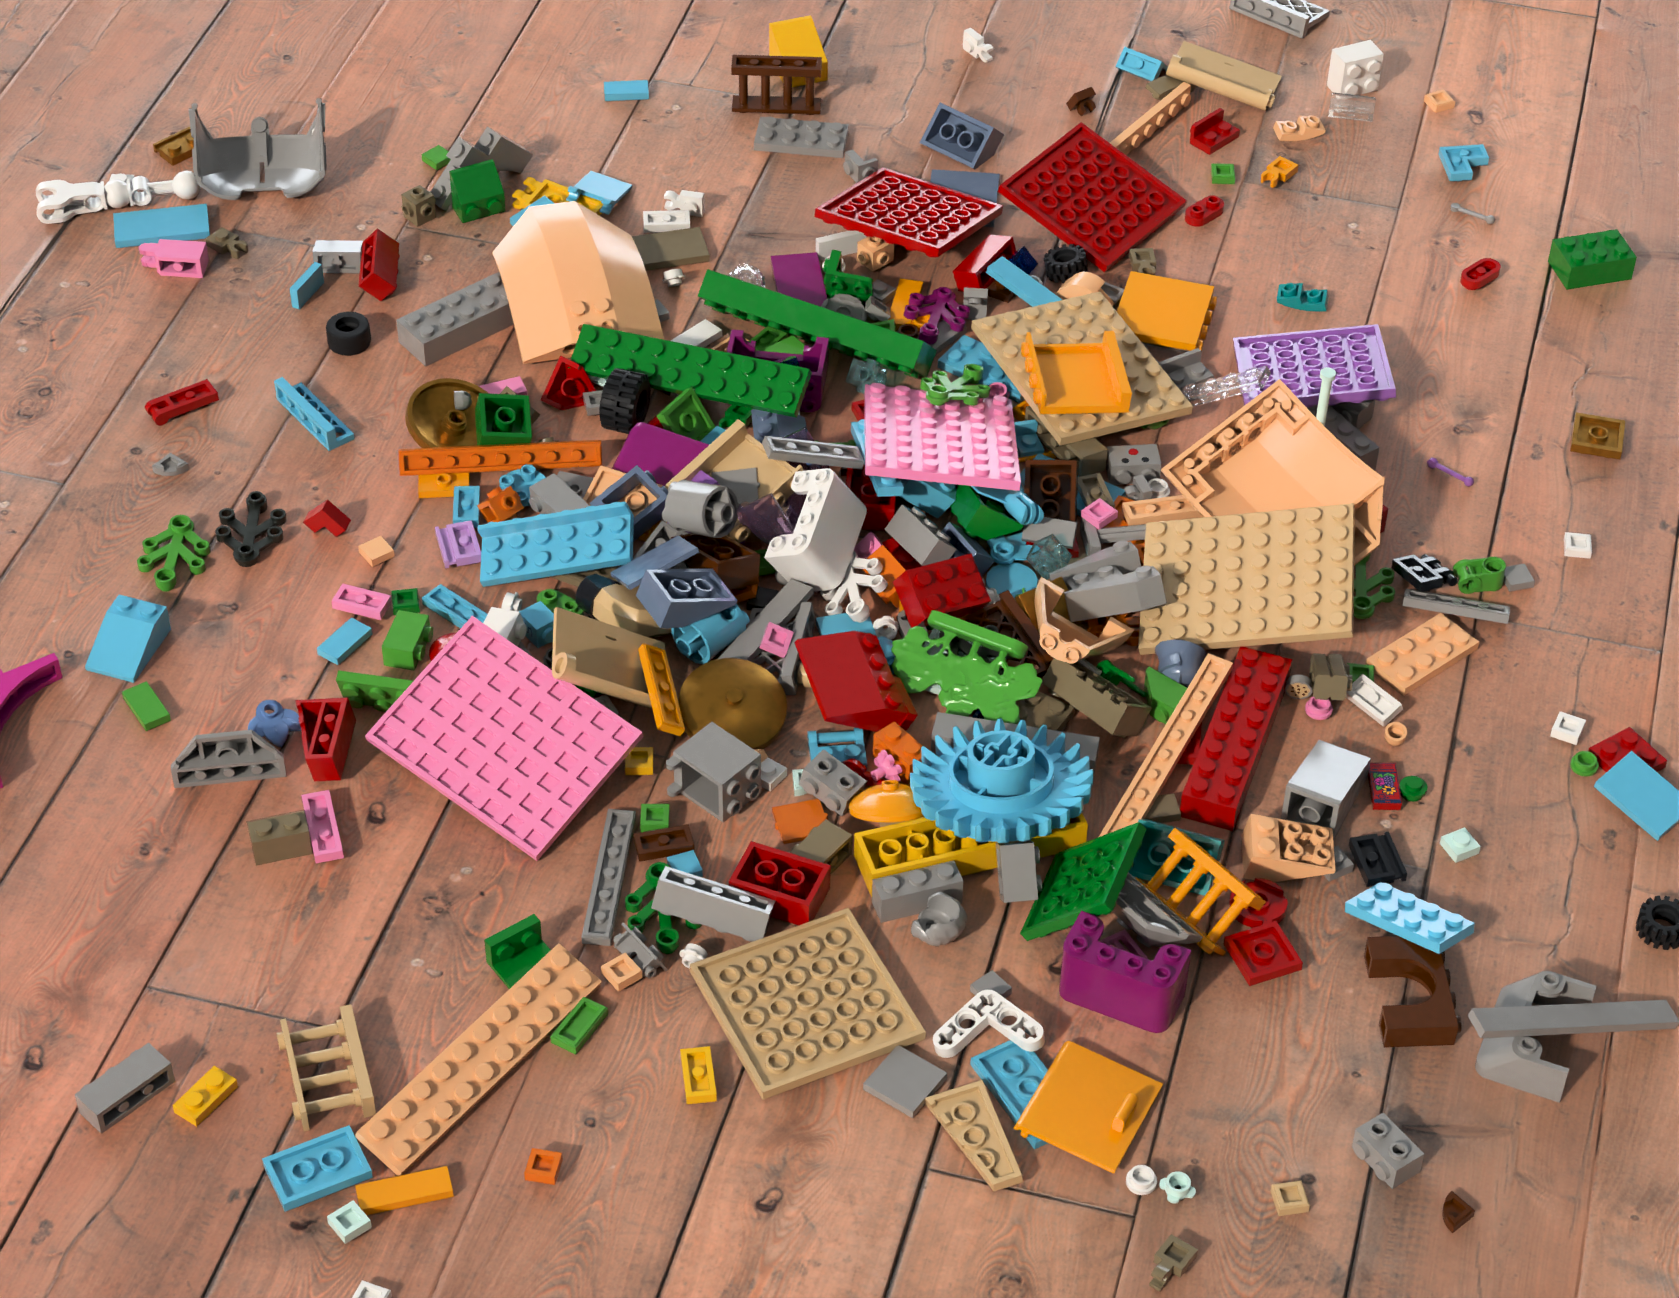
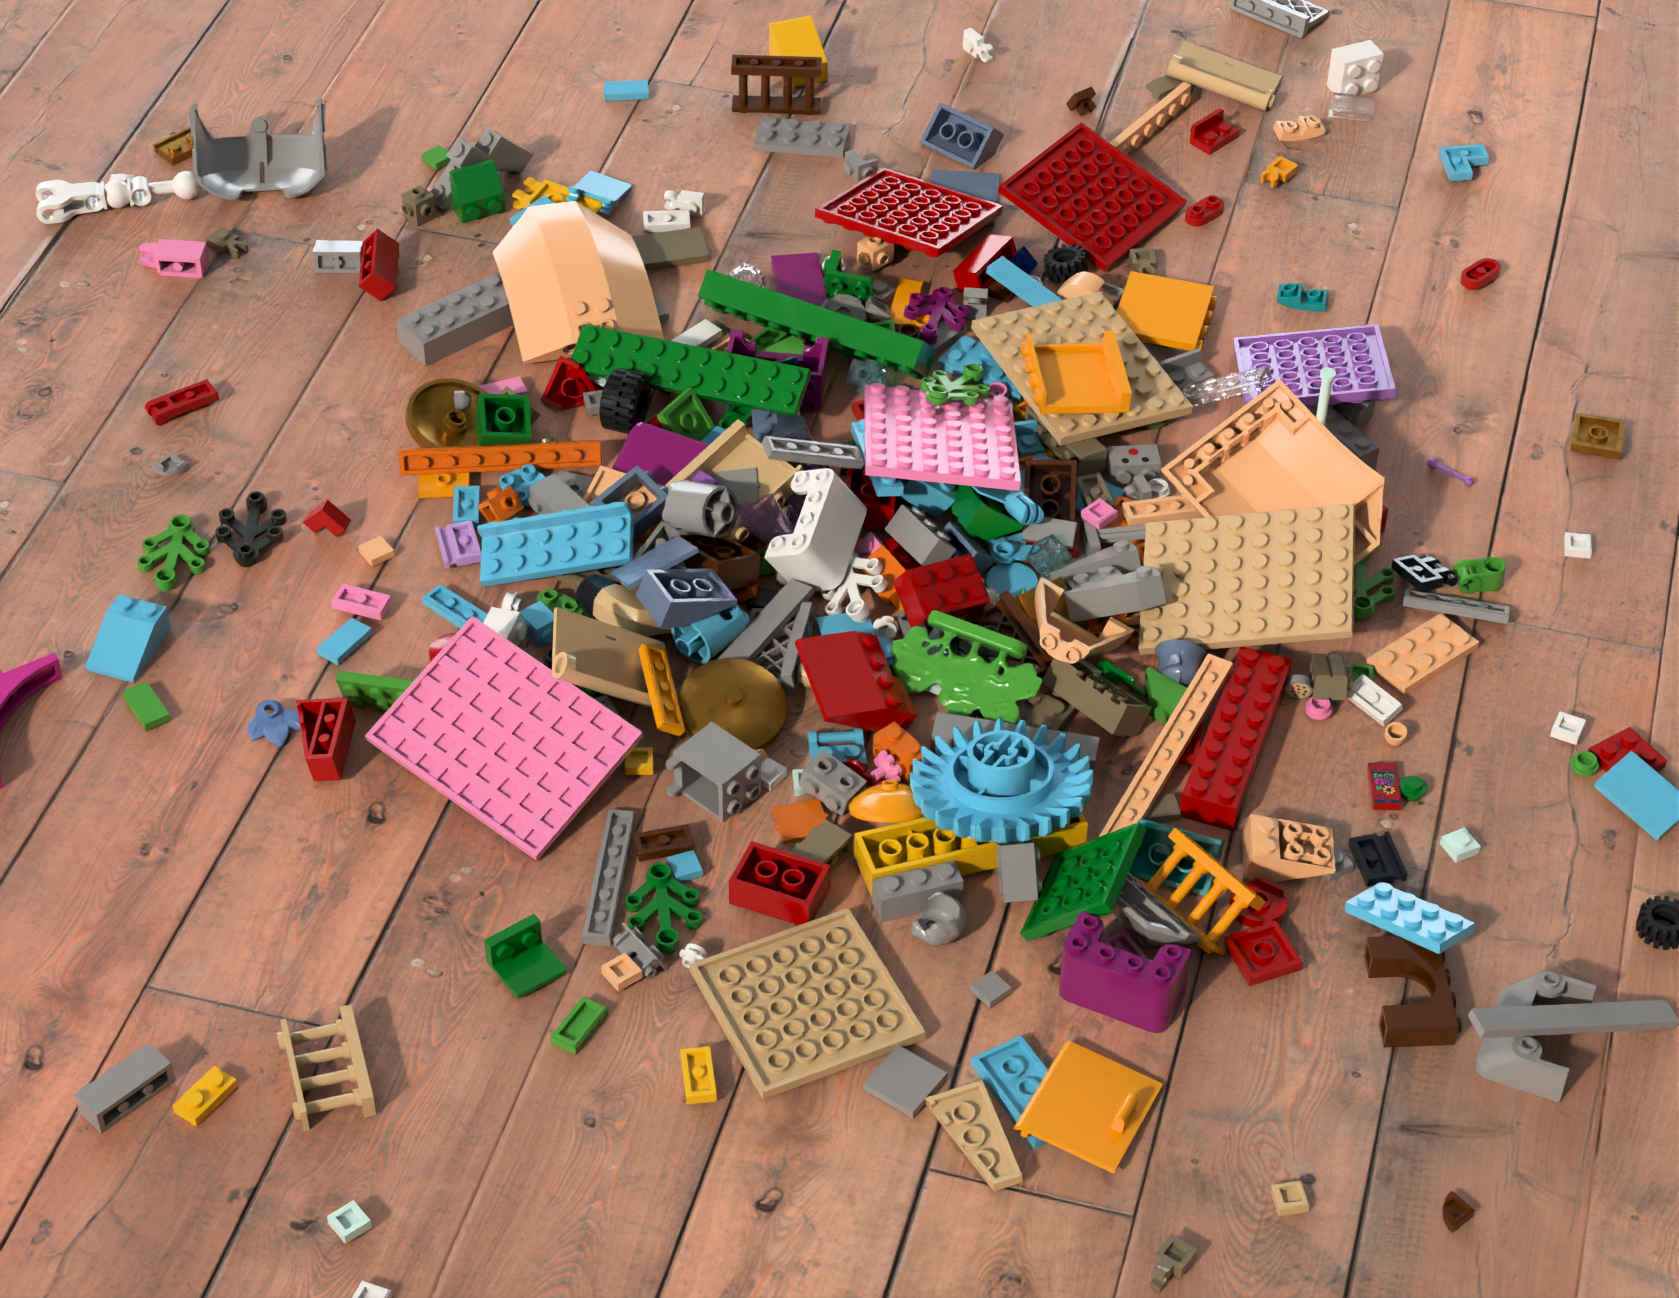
(169, 223): medium azure tile -> none
(227, 759): light grey wedge -> none
(279, 837): dark tan slope -> none
(306, 285): medium azure tile -> none
(313, 420): medium azure fence -> none
(317, 1168): medium azure plate -> none
(322, 826): bright pink plate -> none
(348, 333): black tyre -> none
(404, 1190): light orange tile -> none
(405, 600): green tile -> none
(407, 640): bright green brick -> none
(477, 1060): light nougat plate -> none
(543, 1166): orange plate -> none
(654, 817): bright green plate -> none
(673, 277): white plate -> none
(712, 904): light grey brick -> none
(776, 639): bright pink plate -> none
(843, 241): white tile -> none
(990, 1016): white beam -> none
(1140, 64): medium azure panel -> none
(1141, 1180): white plate -> none
(1177, 1180): light aqua plate -> none
(1222, 173): bright green tile -> none
(1325, 786): light grey slope -> none
(1387, 1150): light grey brick -> none
(1439, 101): light nougat tile -> none
(1455, 207): light grey hinge -> none
(1518, 578): light grey tile -> none
(1592, 259): green brick -> none

